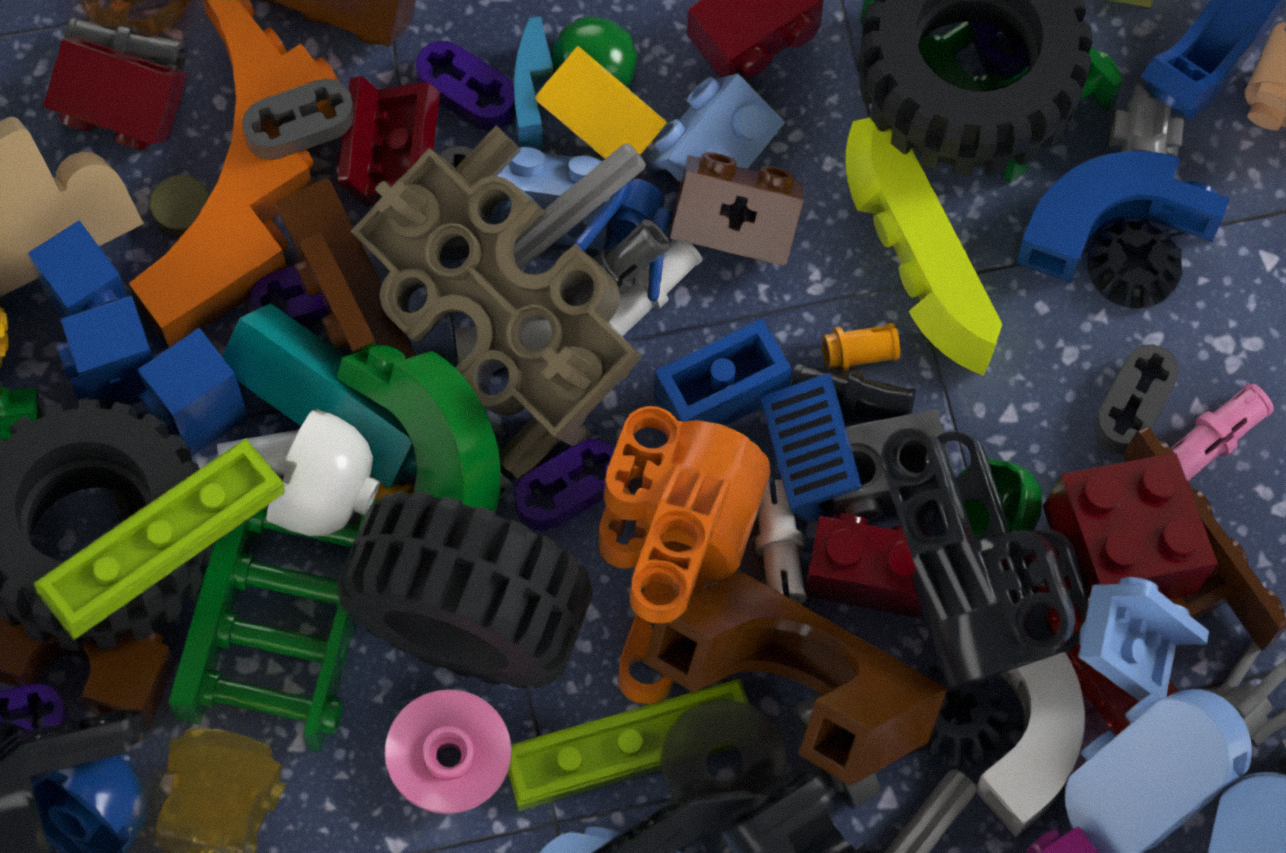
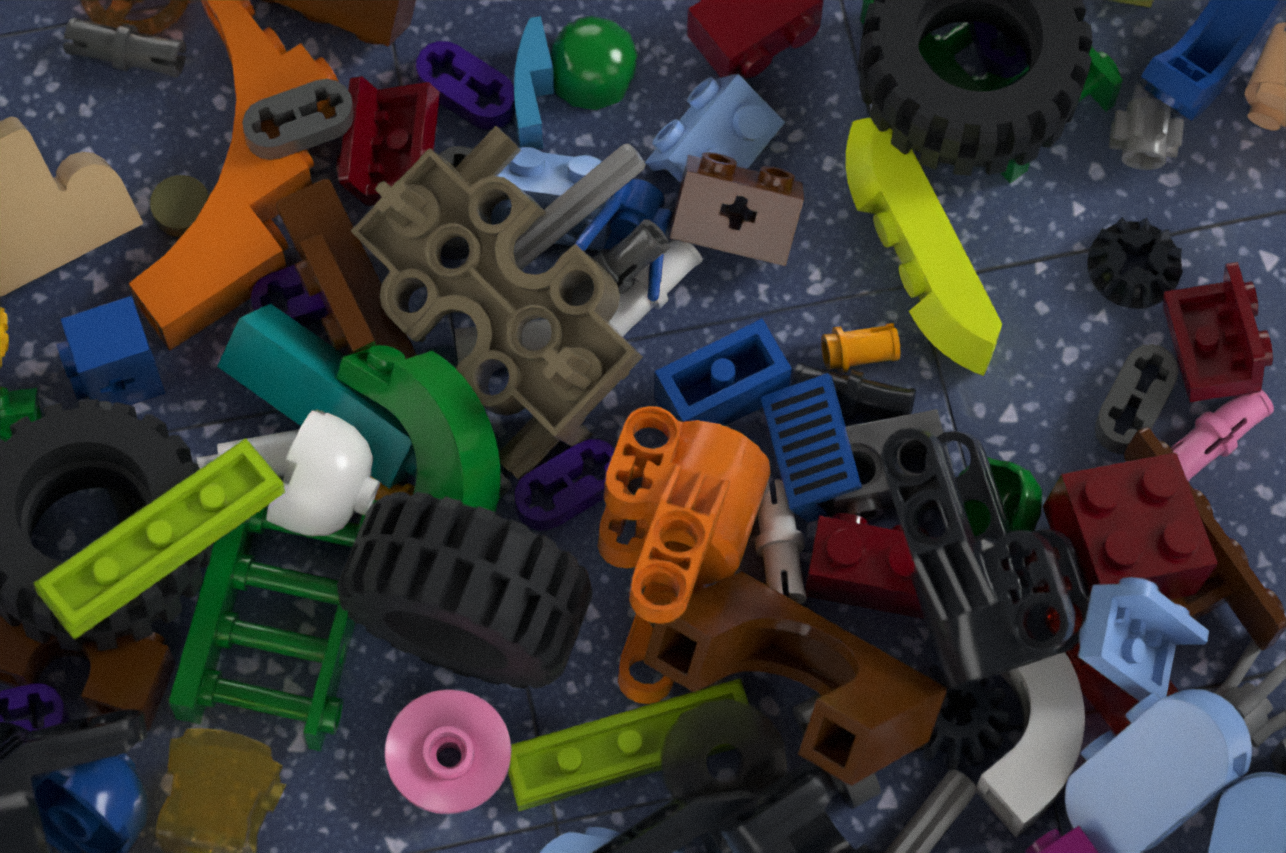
(75, 272): blue brick -> none
(114, 92): dark red brick -> none
(193, 391): blue brick -> none
(598, 106): yellow slope -> none
(1104, 192): blue arch -> none
(1218, 337): none -> dark red bracket

